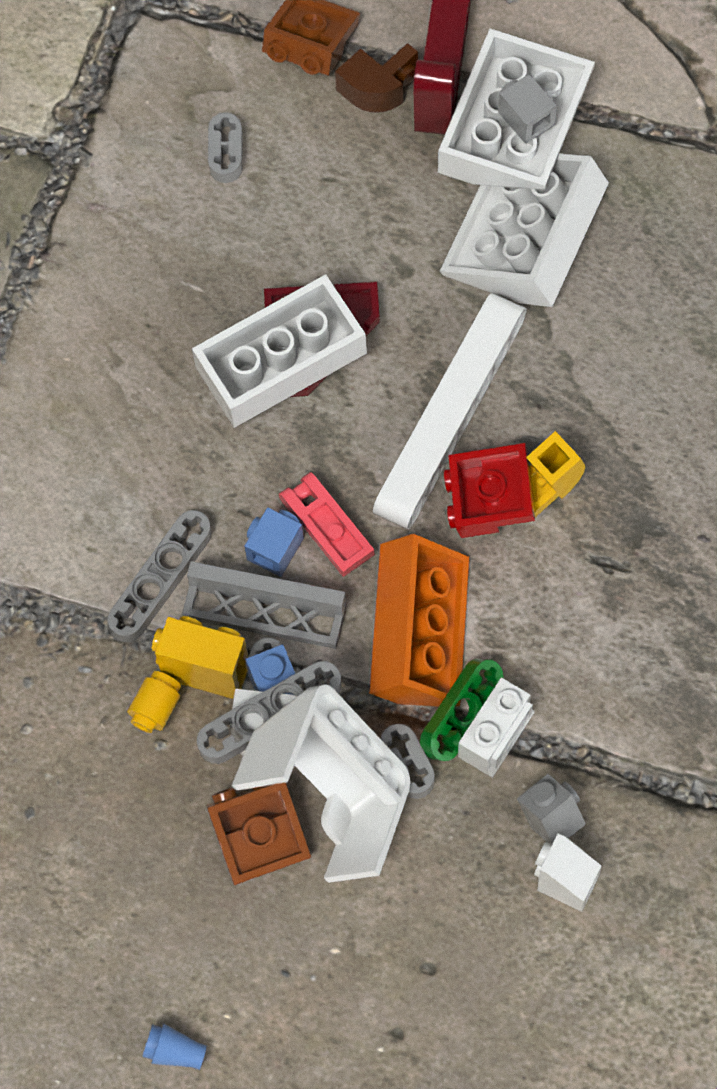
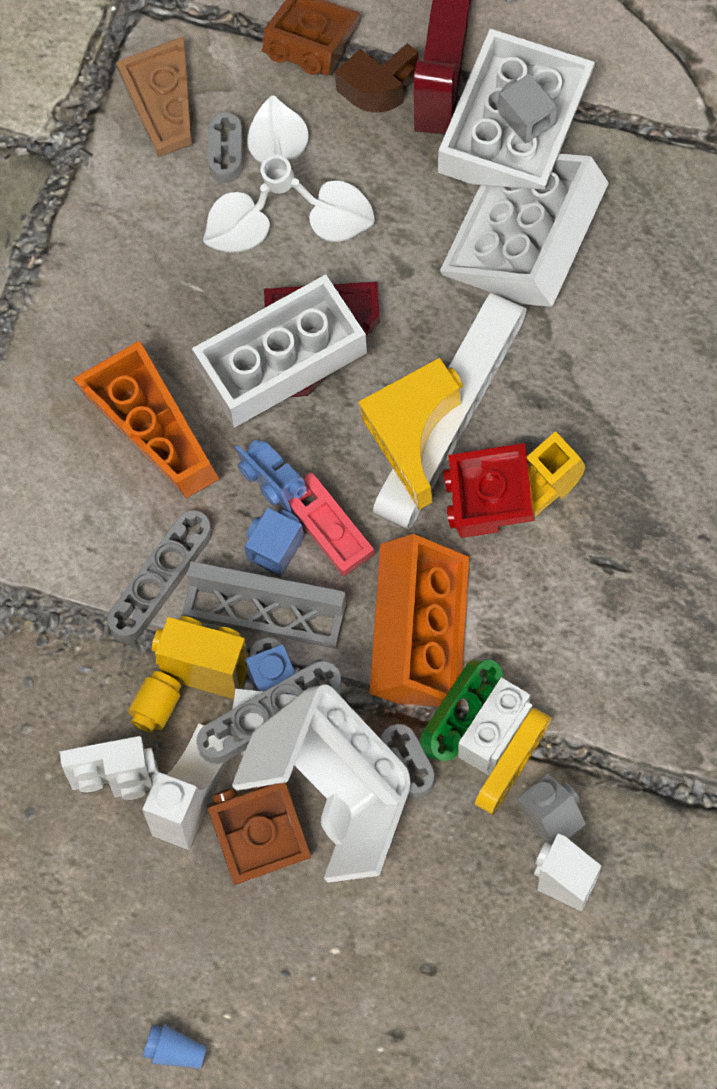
(121, 763): none -> white plate
(143, 410): none -> orange wedge
(160, 94): none -> medium nougat wing
(181, 796): none -> white arch
(273, 138): none -> white plant
(277, 485): none -> medium blue hinge
(404, 417): none -> yellow arch
(513, 761): none -> yellow beam

